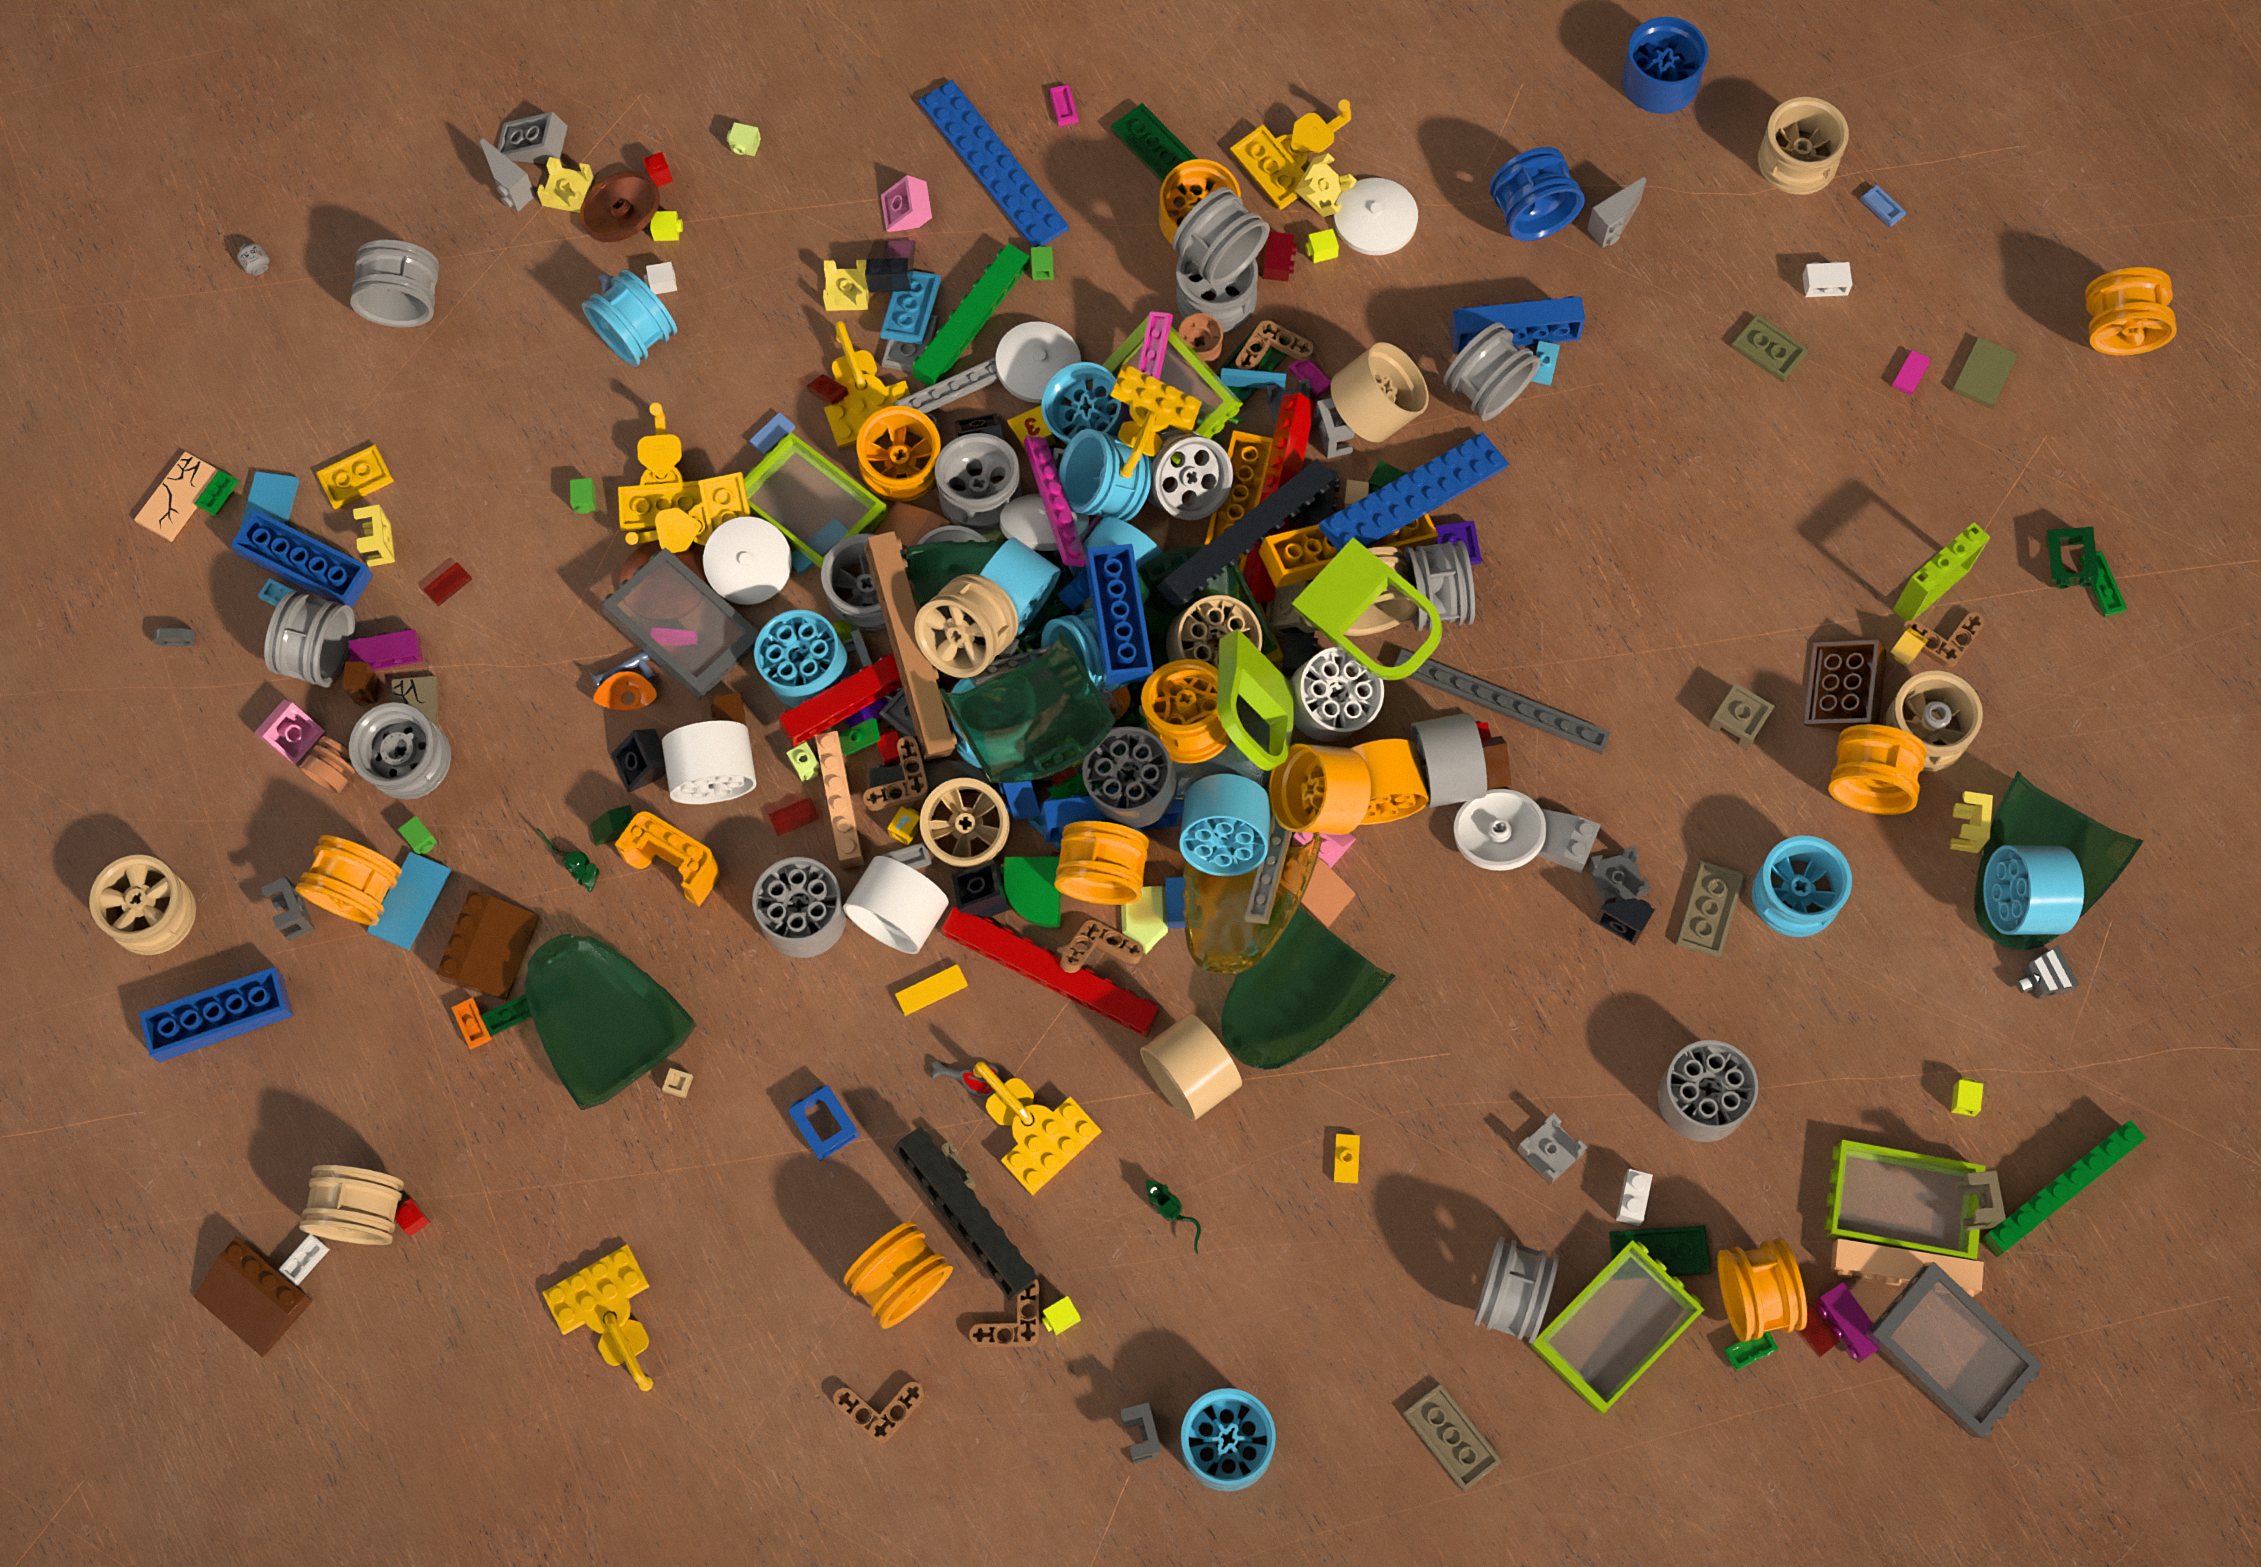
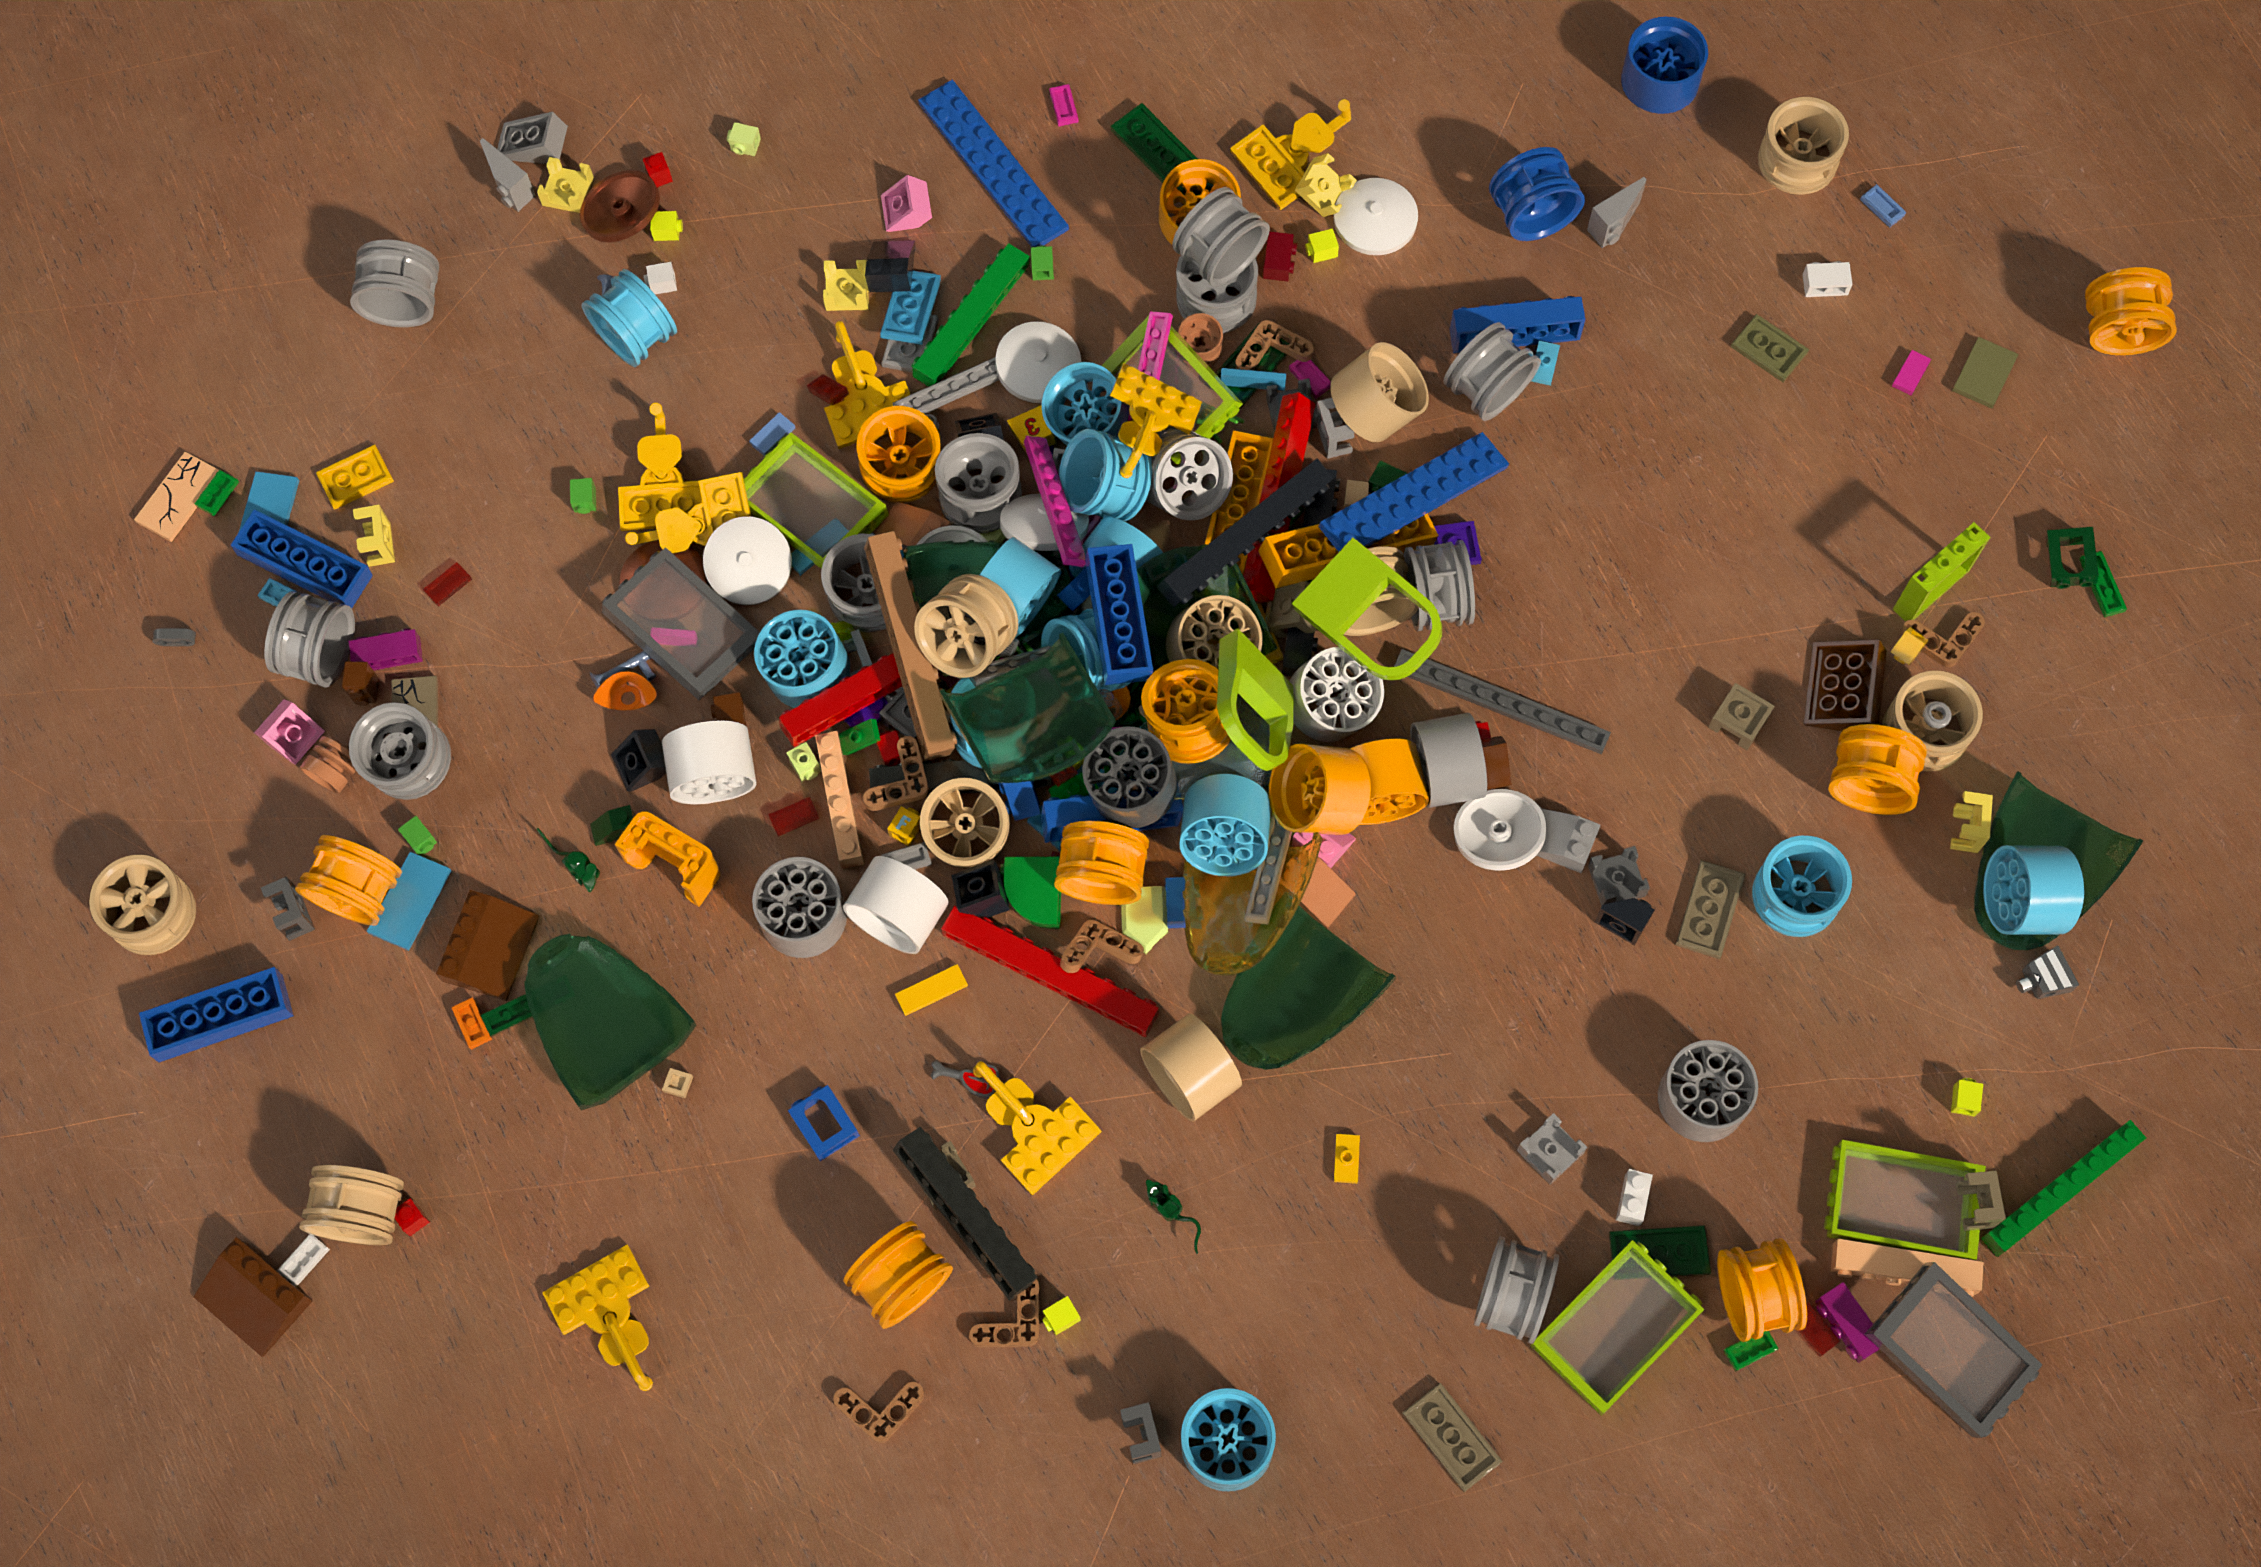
(253, 258): light grey head -> none

